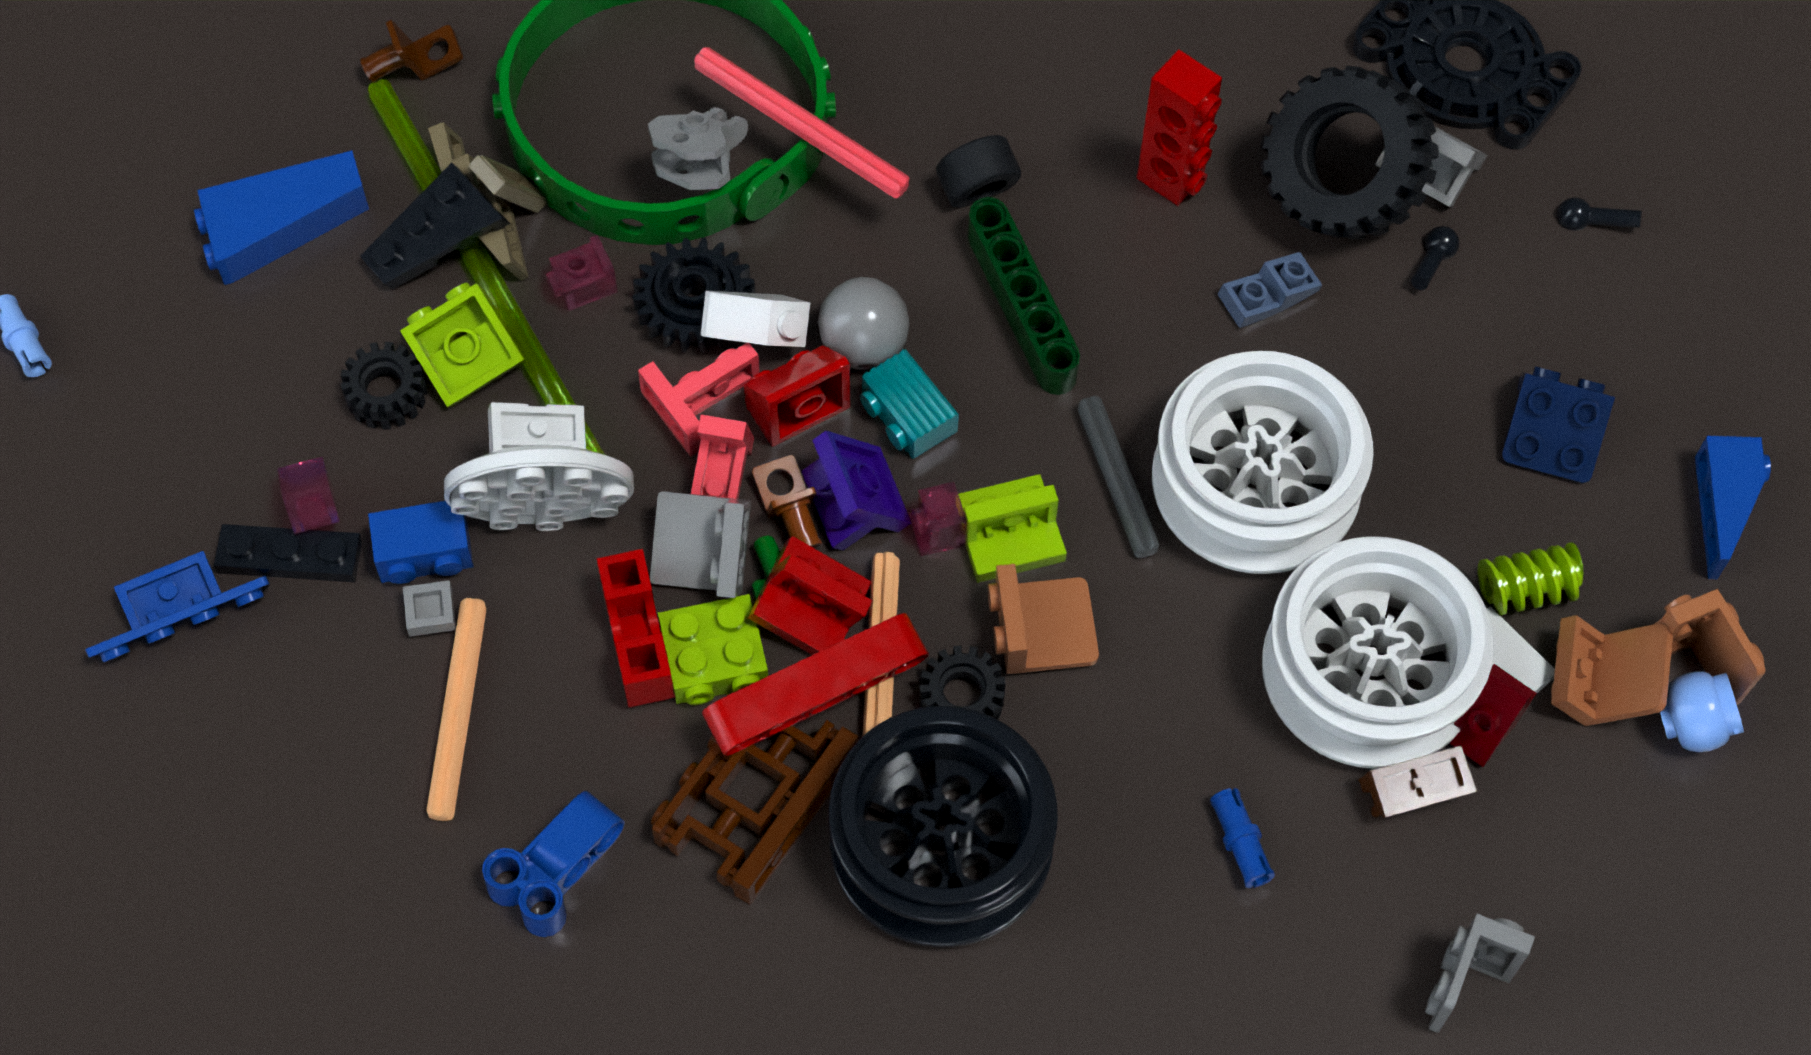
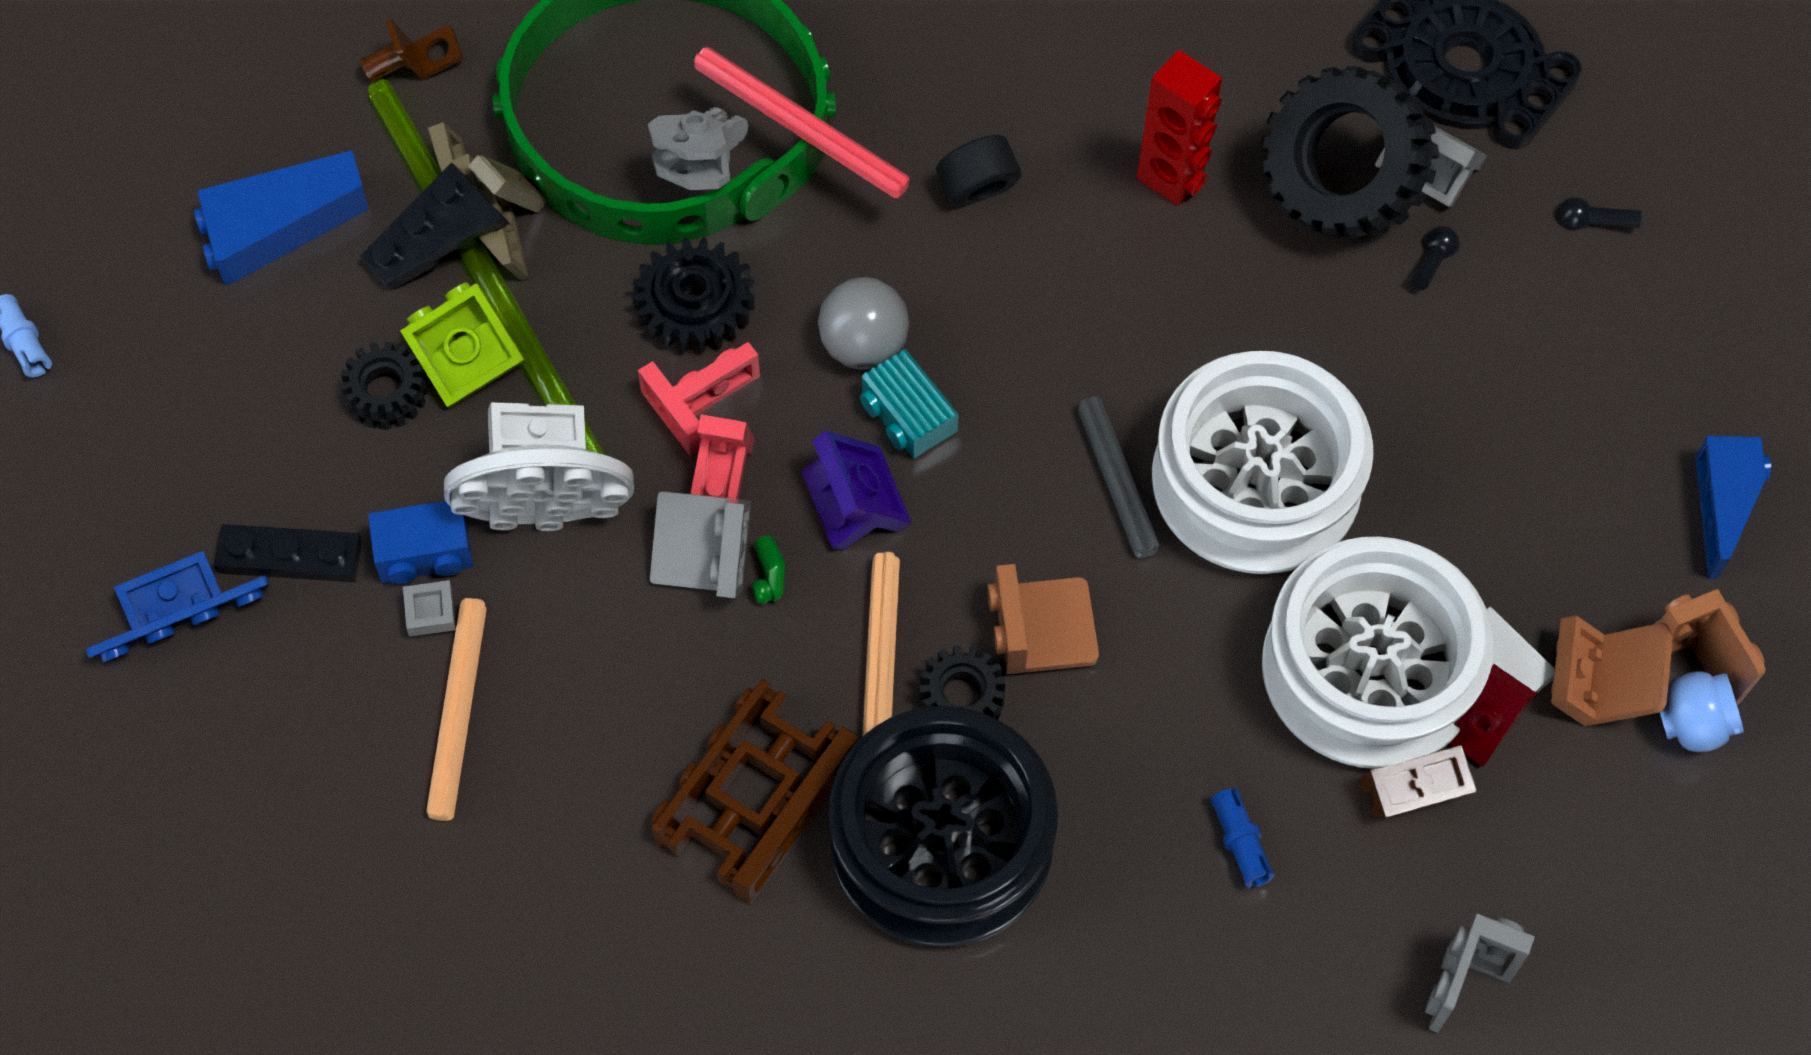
(308, 495): clear pink brick -> none
(553, 862): blue piece -> none
(582, 274): clear pink brick -> none
(635, 628): red arch -> none
(712, 649): lime plate -> none
(755, 318): white slope -> none
(793, 505): dark orange bracket -> none
(799, 393): red slope -> none
(810, 598): red bracket -> none
(814, 684): red beam -> none
(939, 519): clear pink brick -> none
(1012, 526): lime bracket -> none
(1023, 313): dark green beam -> none
(1270, 291): sand blue slope -> none
(1531, 577): lime piece -> none
(1557, 425): dark blue bracket -> none

